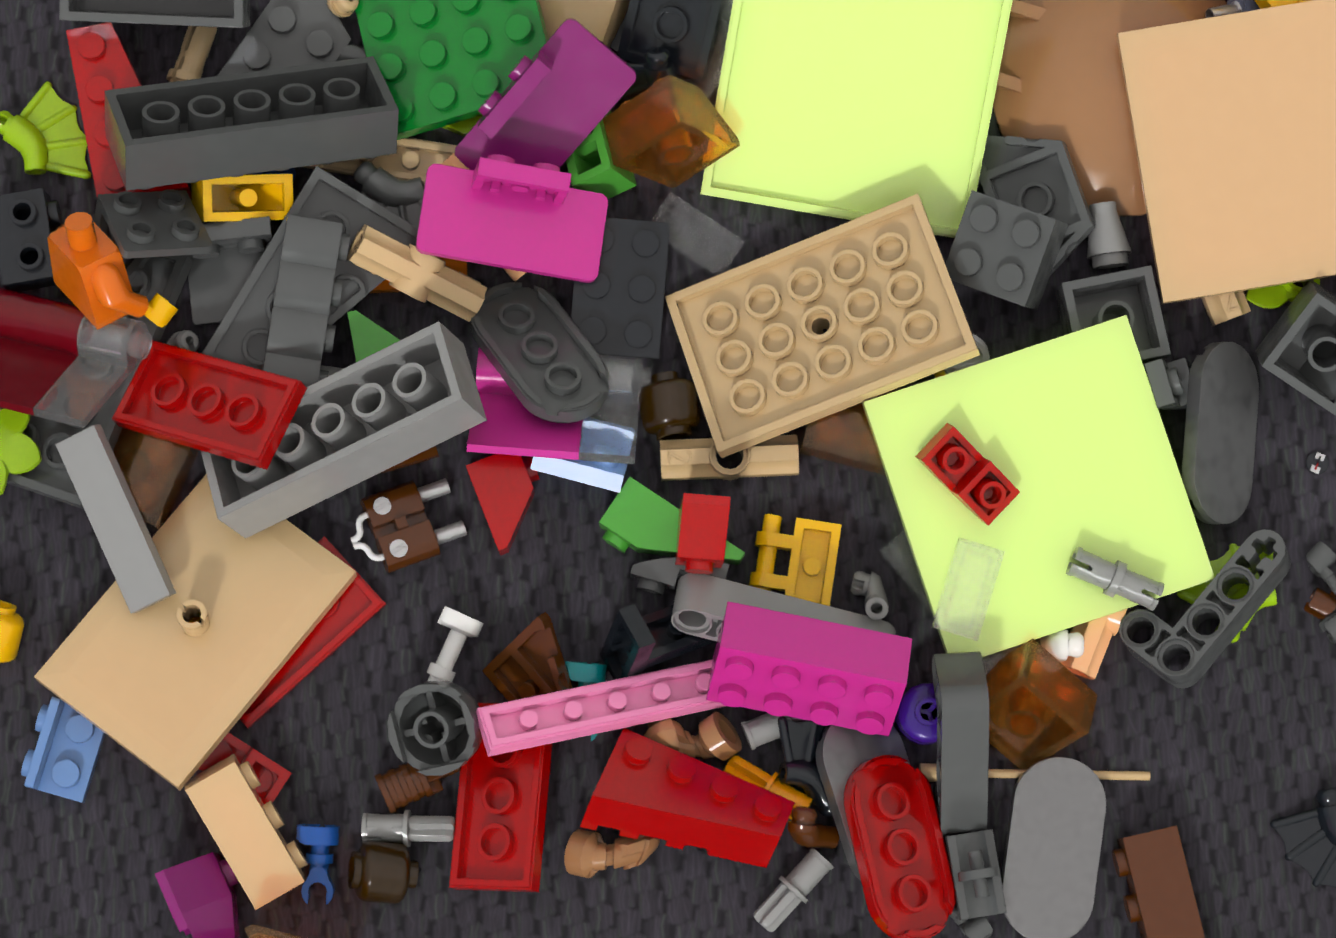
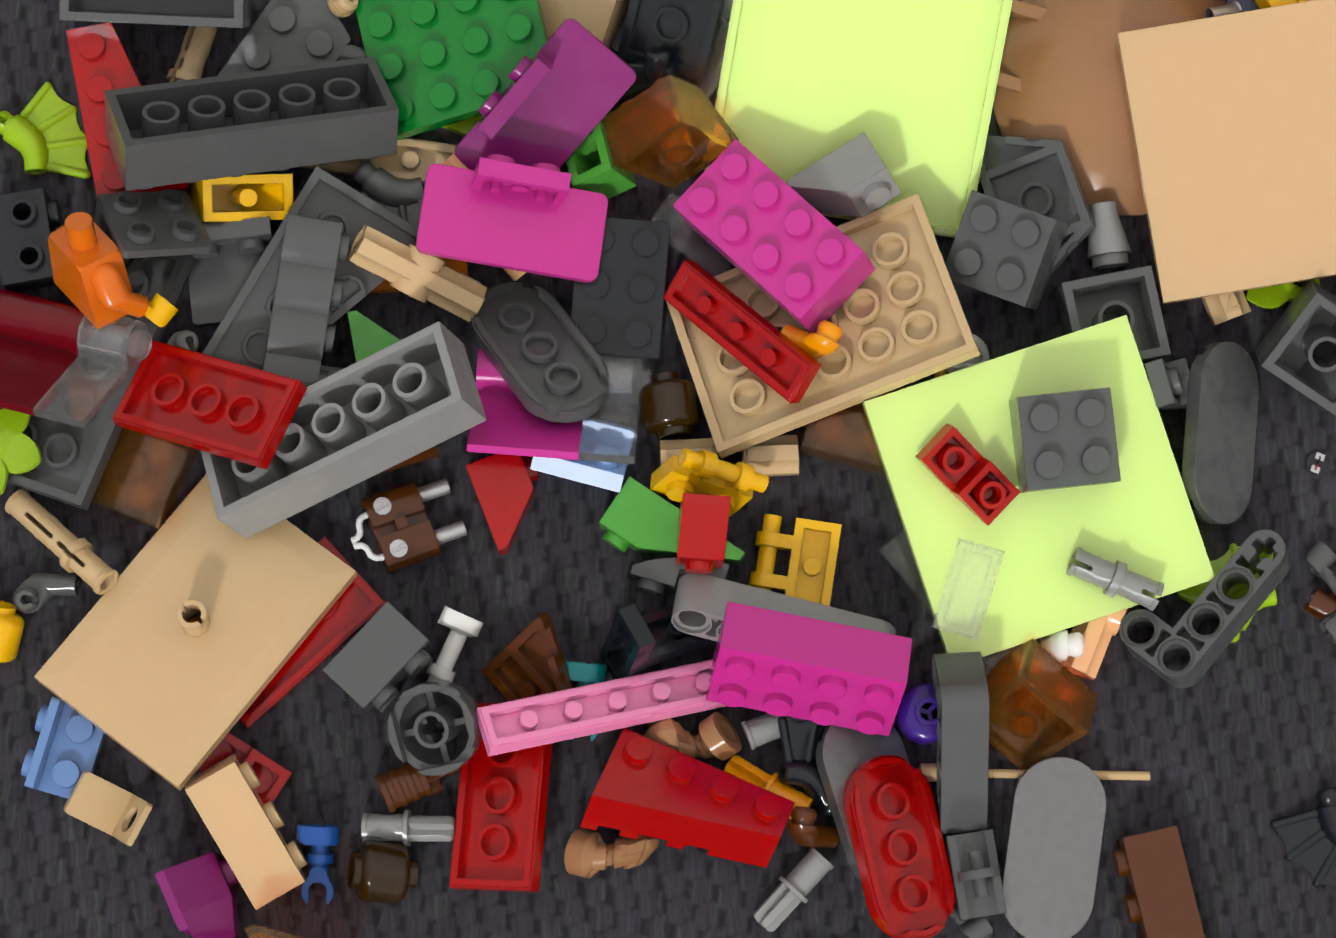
(41, 588): none -> dark grey arm
(74, 553): none -> tan pin
(107, 807): none -> tan bracket
(115, 518): light grey tile -> none
(380, 660): none -> dark grey brick
(707, 475): none -> yellow plate
(742, 331): none -> red tile
(774, 236): none -> dark pink brick
(818, 343): none -> light orange arm
(847, 180): none -> light grey slope
(872, 588): light grey arm -> none
(1064, 440): none -> dark grey brick

